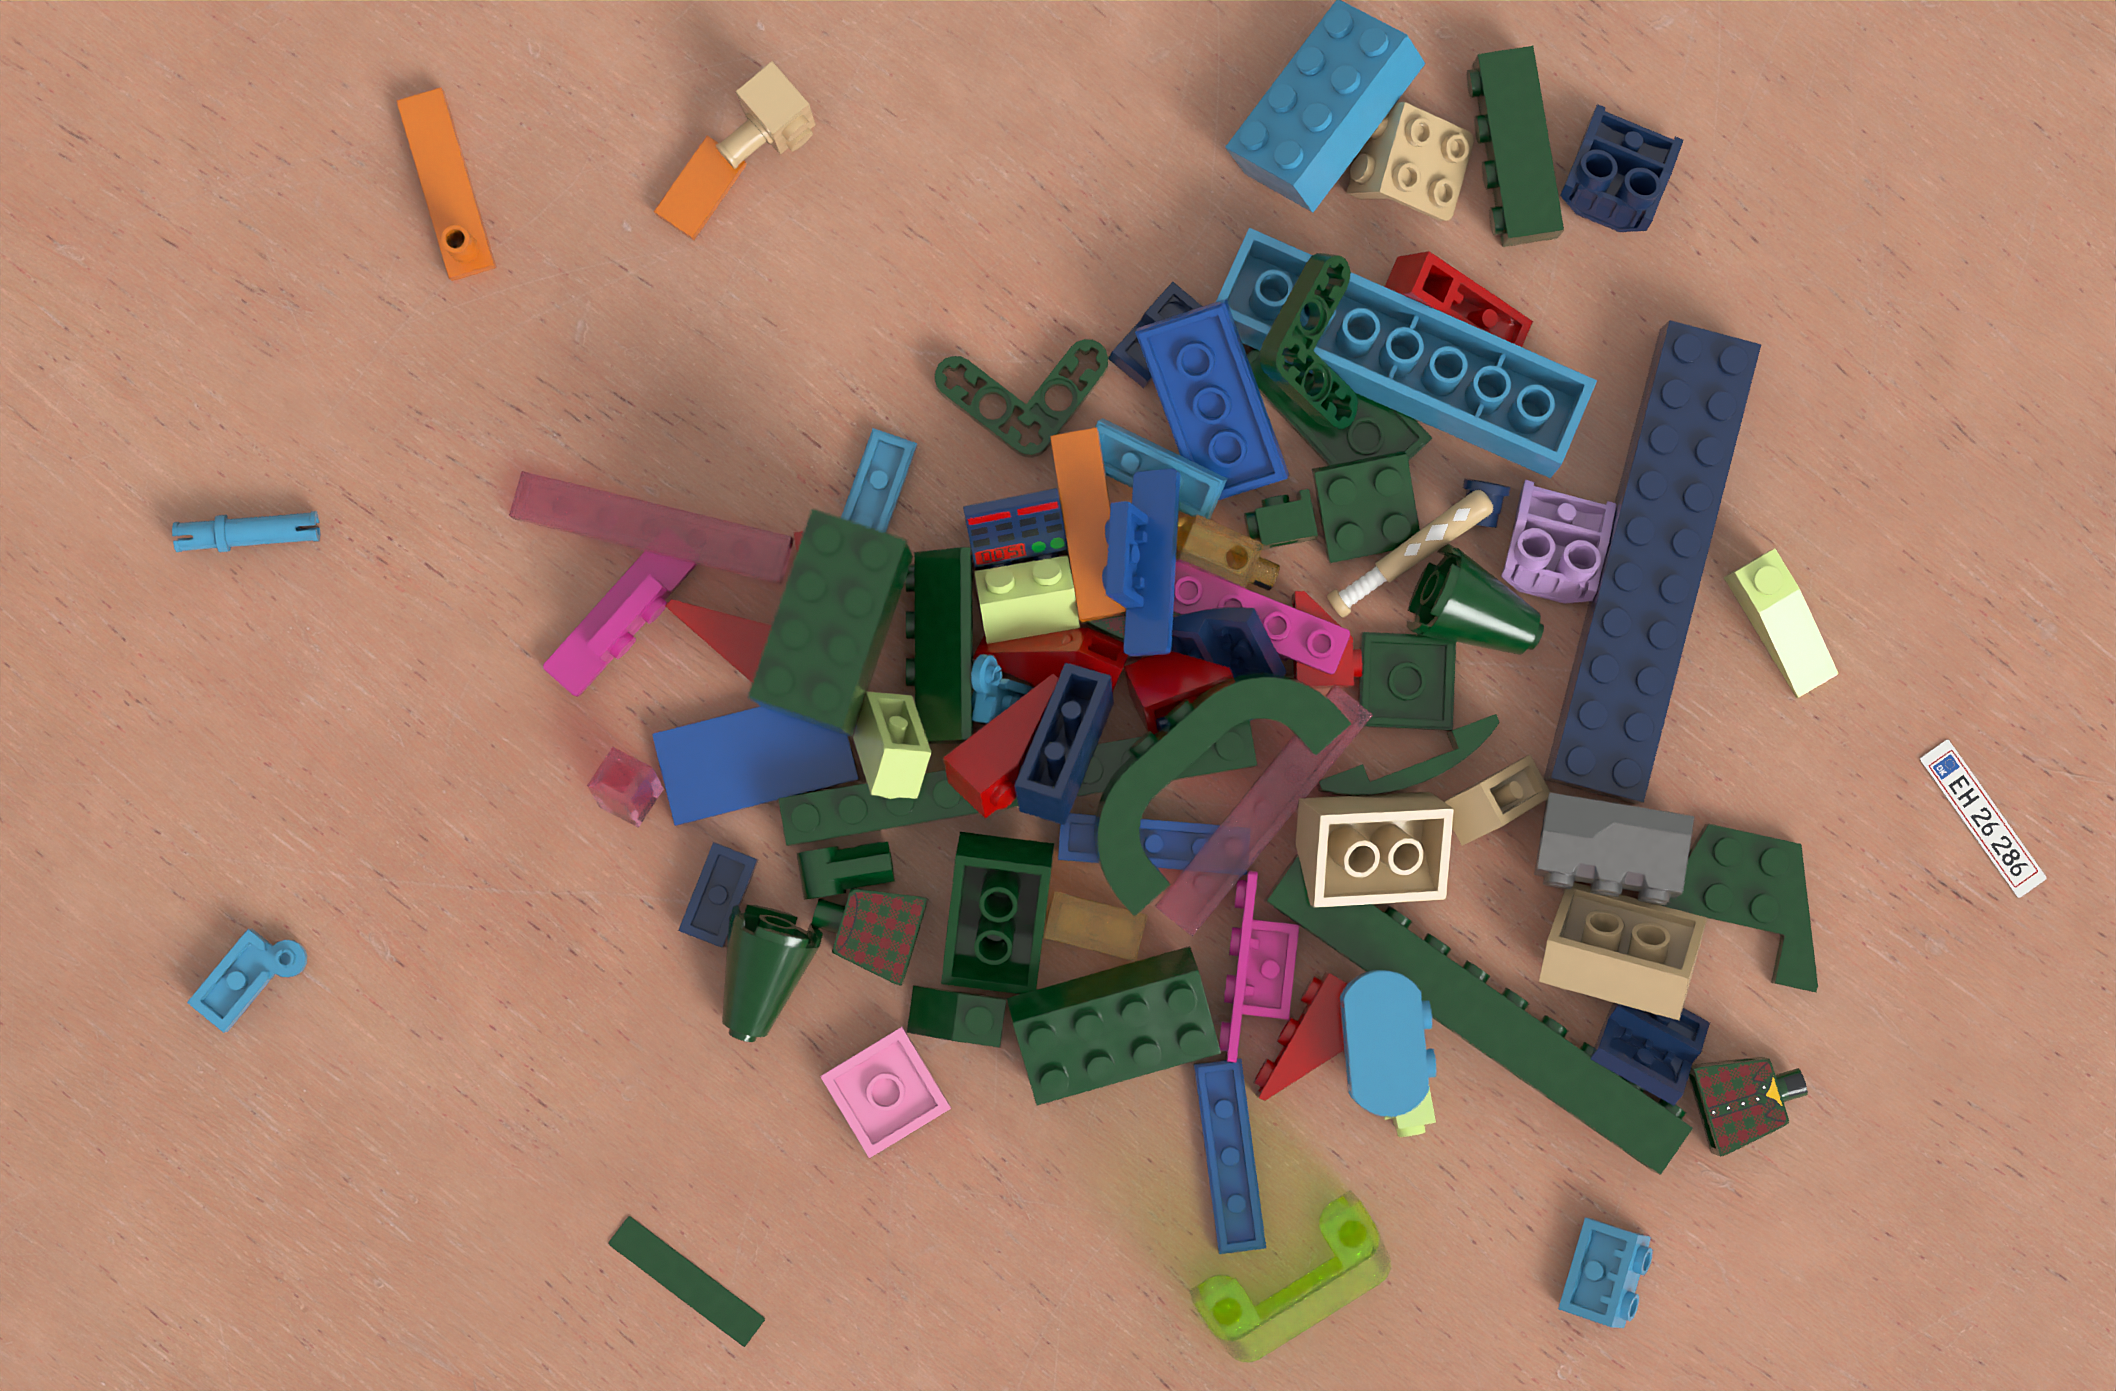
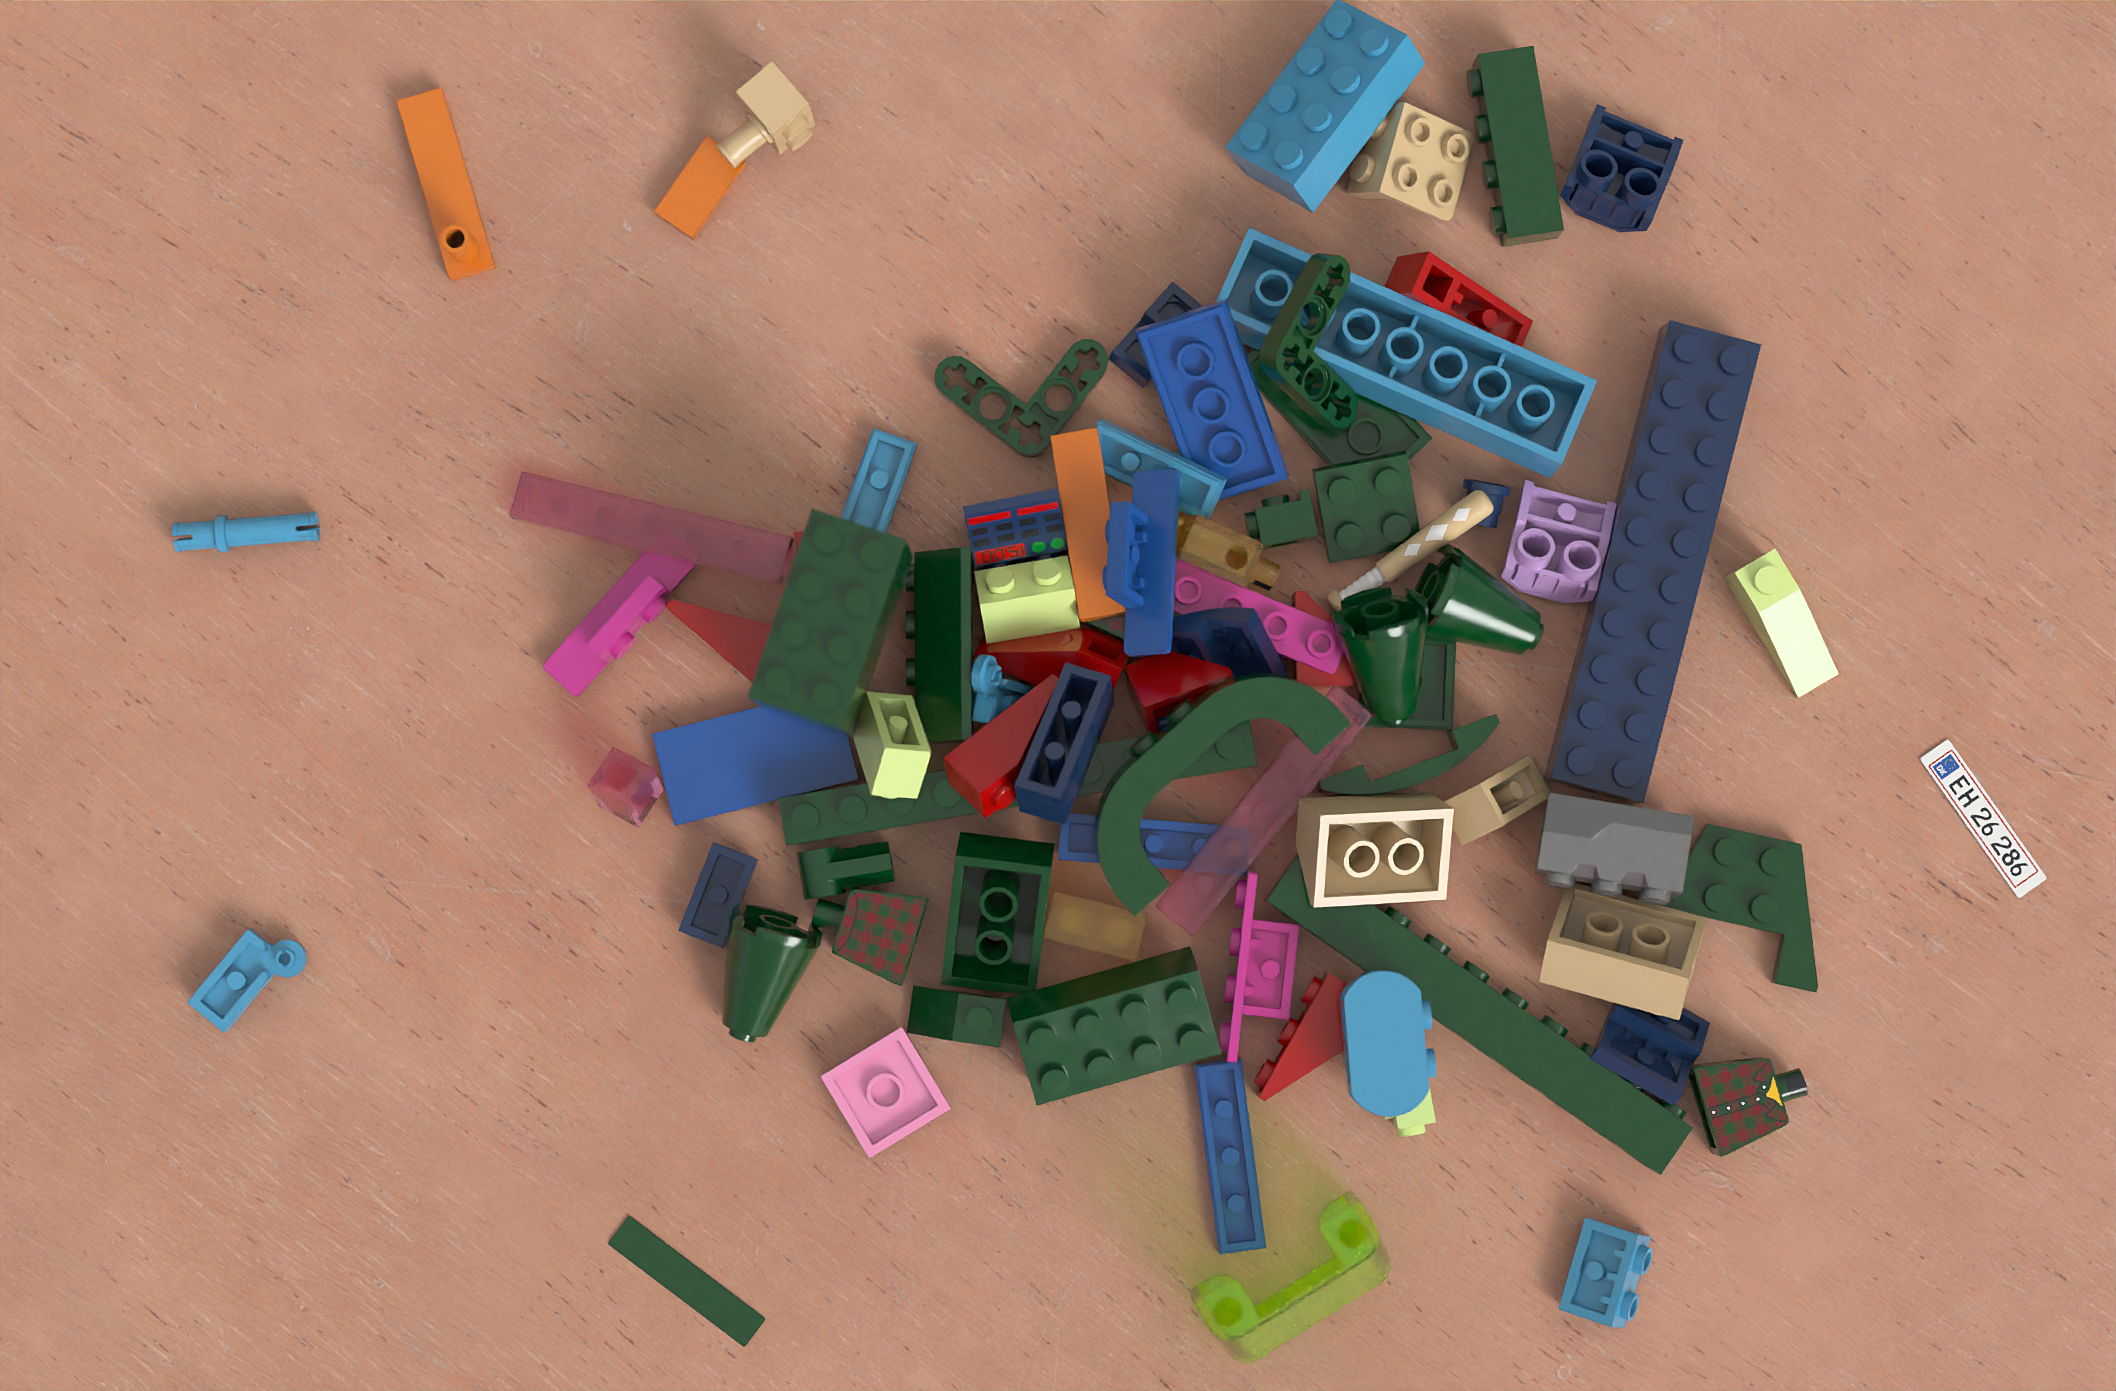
(1384, 648): none -> dark green cone

